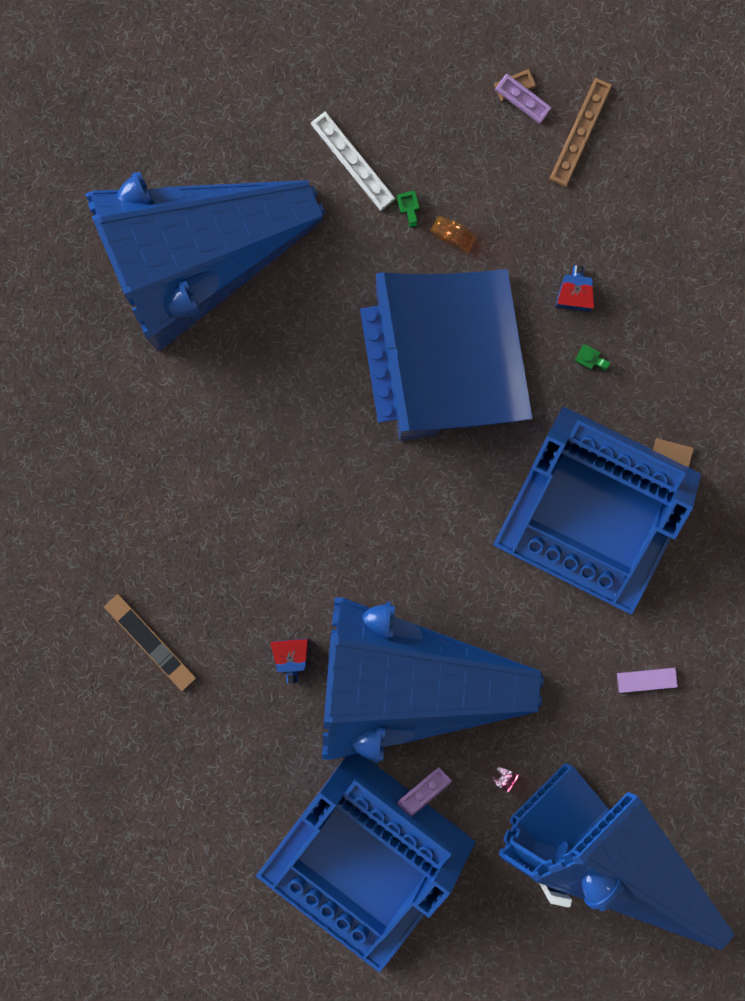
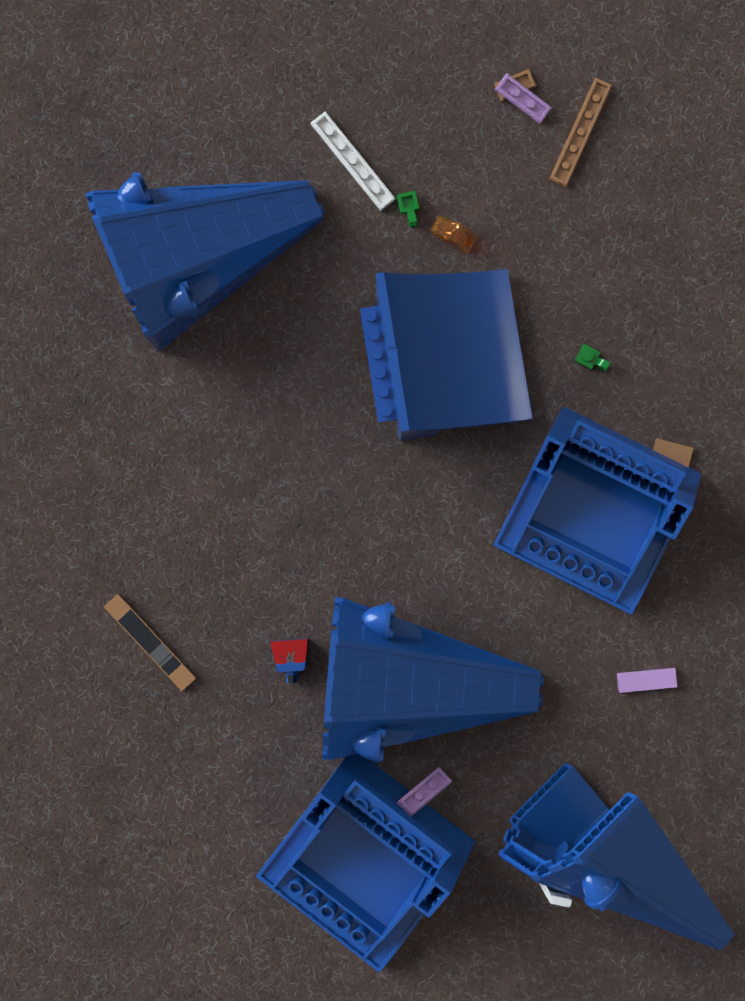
(506, 780): clear pink tile -> none
(576, 291): torso -> none

